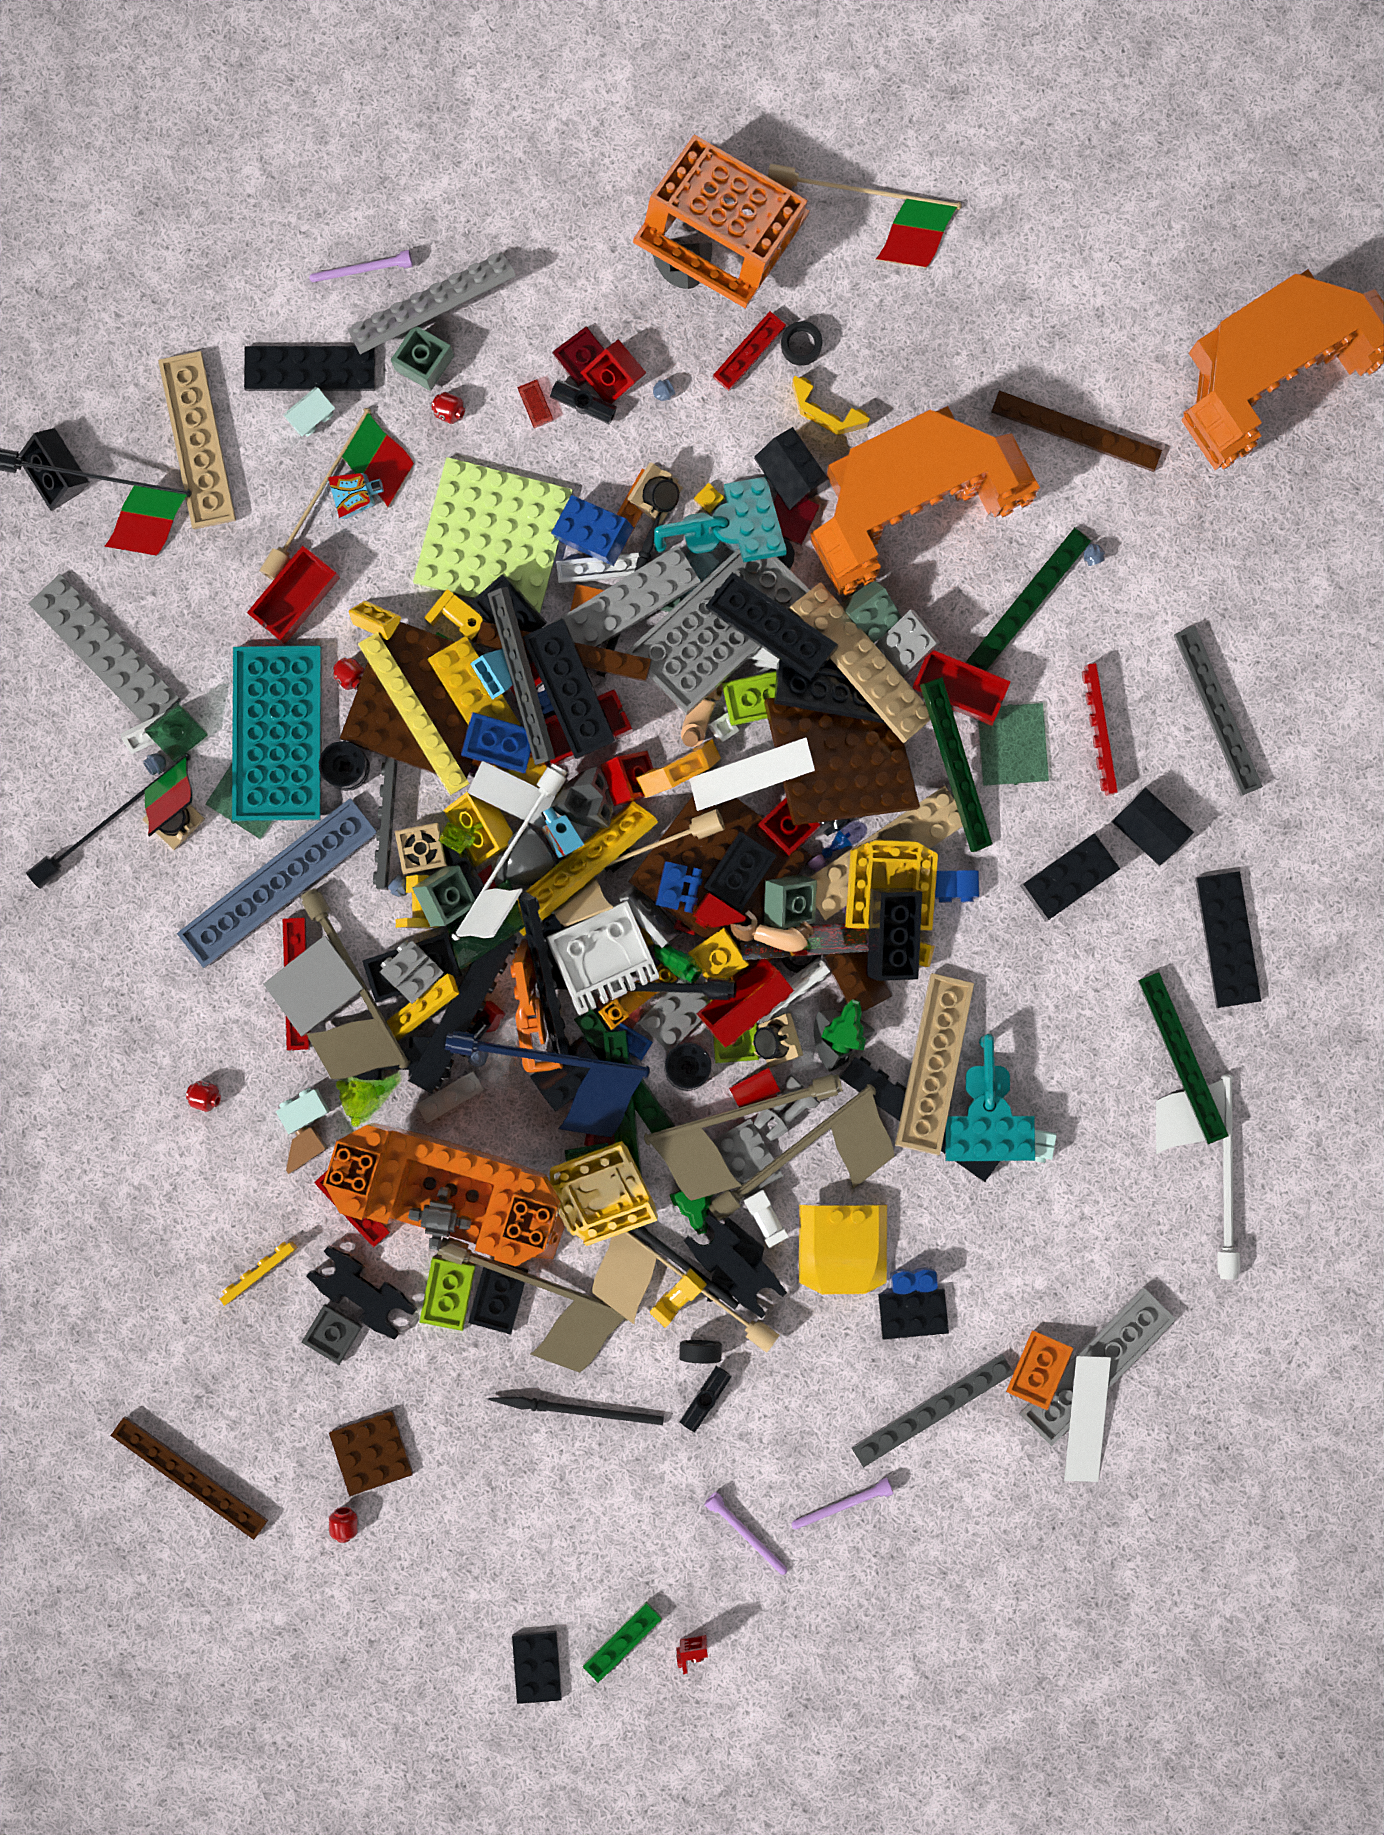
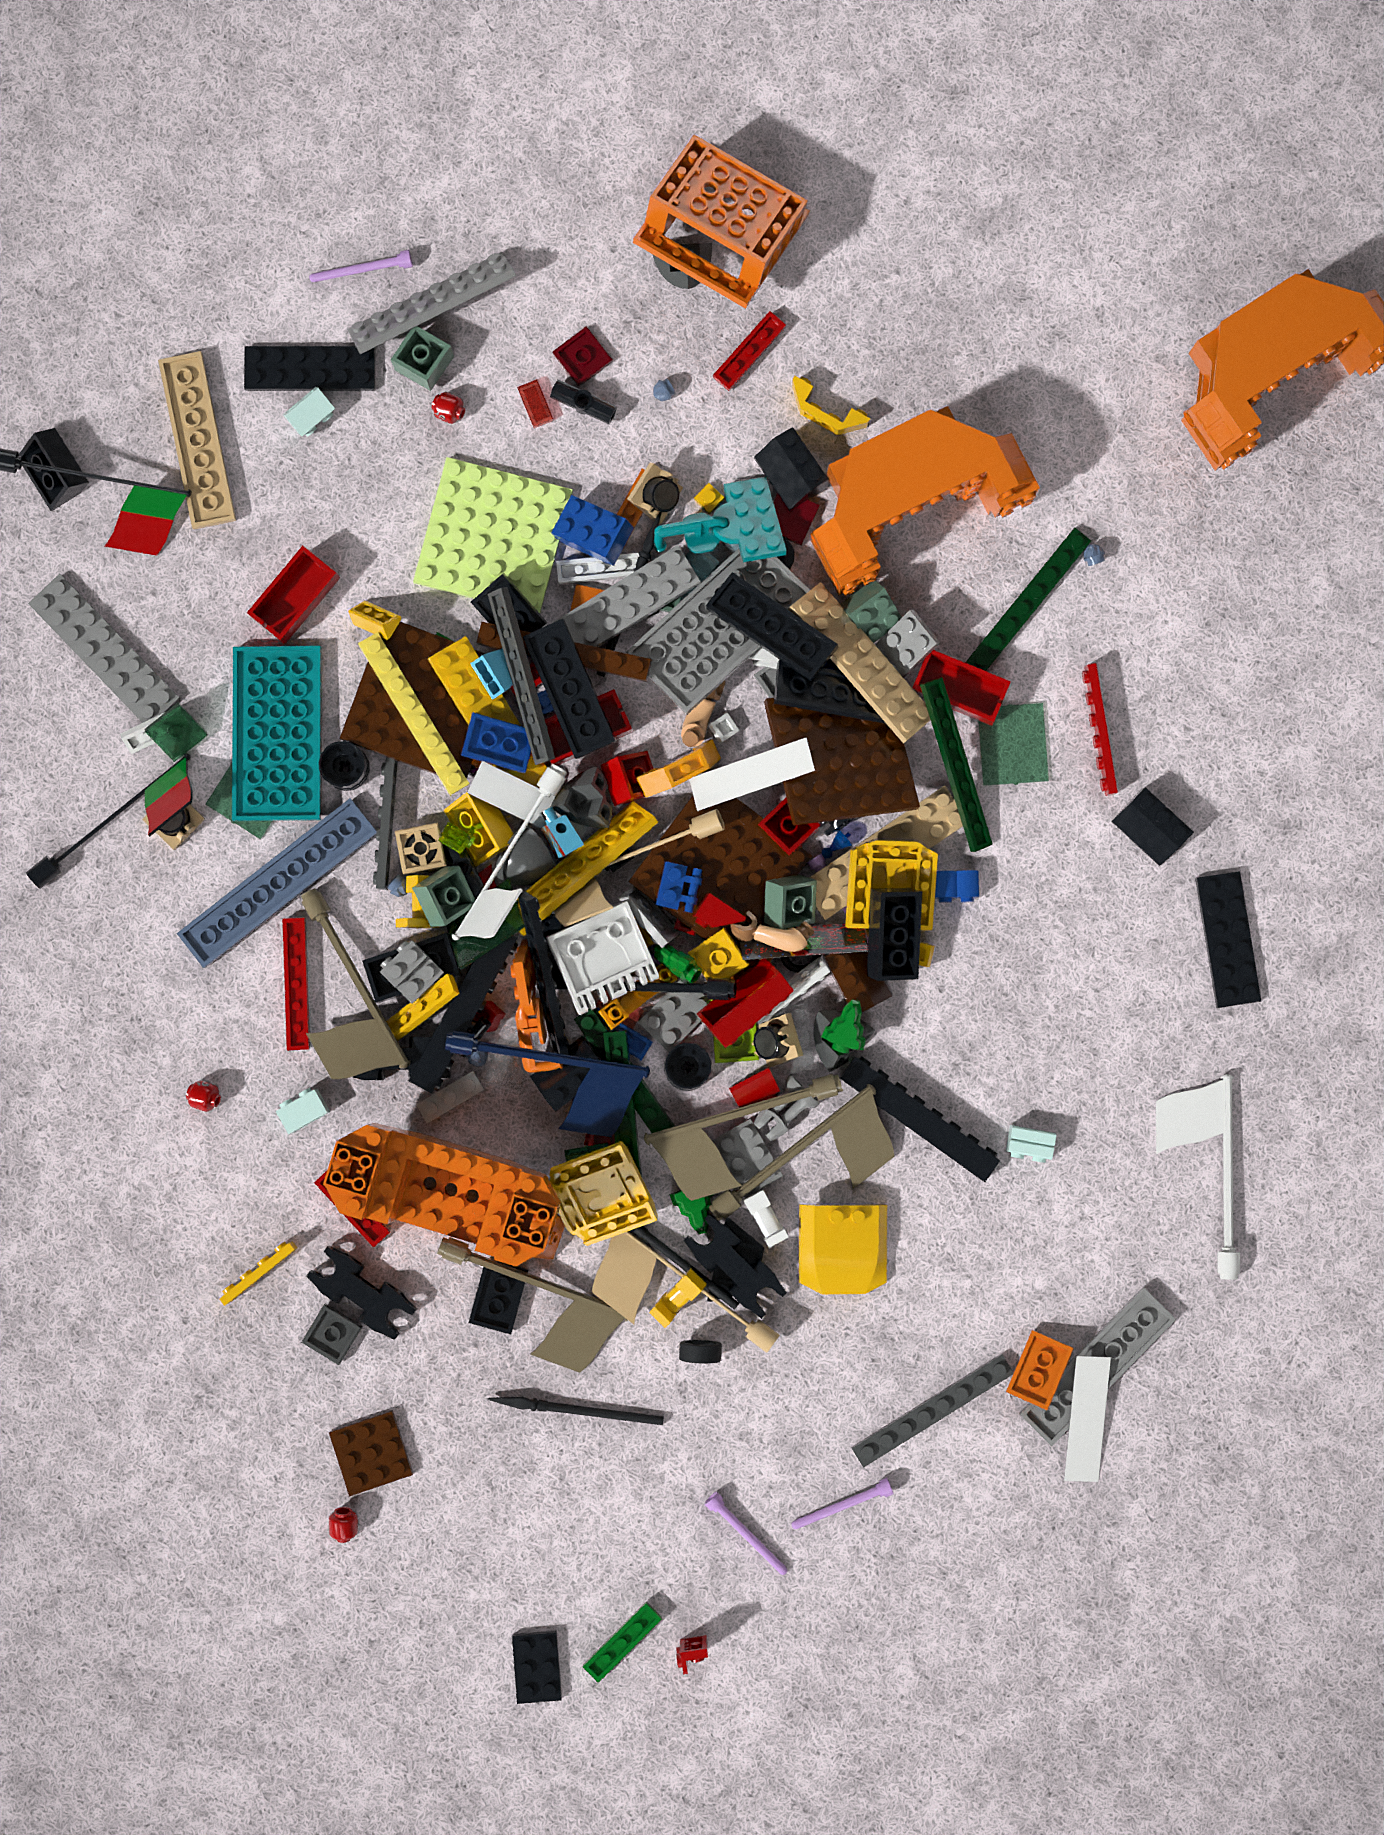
(155, 763): sand blue plate -> none
(189, 1477): reddish brown plate -> none
(304, 1148): medium nougat slope -> none
(313, 986): light grey piece -> none
(348, 673): red head -> none
(353, 493): torso -> none
(358, 1099): clear neon green rock -> none
(366, 452): flag -> none
(440, 1218): dark grey piece -> none
(447, 1294): lime tile -> none
(458, 613): yellow piece -> none
(613, 372): red slope -> none
(713, 1386): black piece -> none
(739, 871): black plate -> none
(747, 697): lime tile -> none
(805, 327): black tyre -> none
(913, 1314): black plate -> none
(915, 229): flag -> none
(920, 1279): blue brick -> none
(934, 1064): tan plate -> none
(984, 1133): teal plate -> none
(1070, 877): black brick -> none
(1076, 431): reddish brown plate -> none
(1183, 1058): dark green plate -> none
(1218, 711): dark grey plate -> none

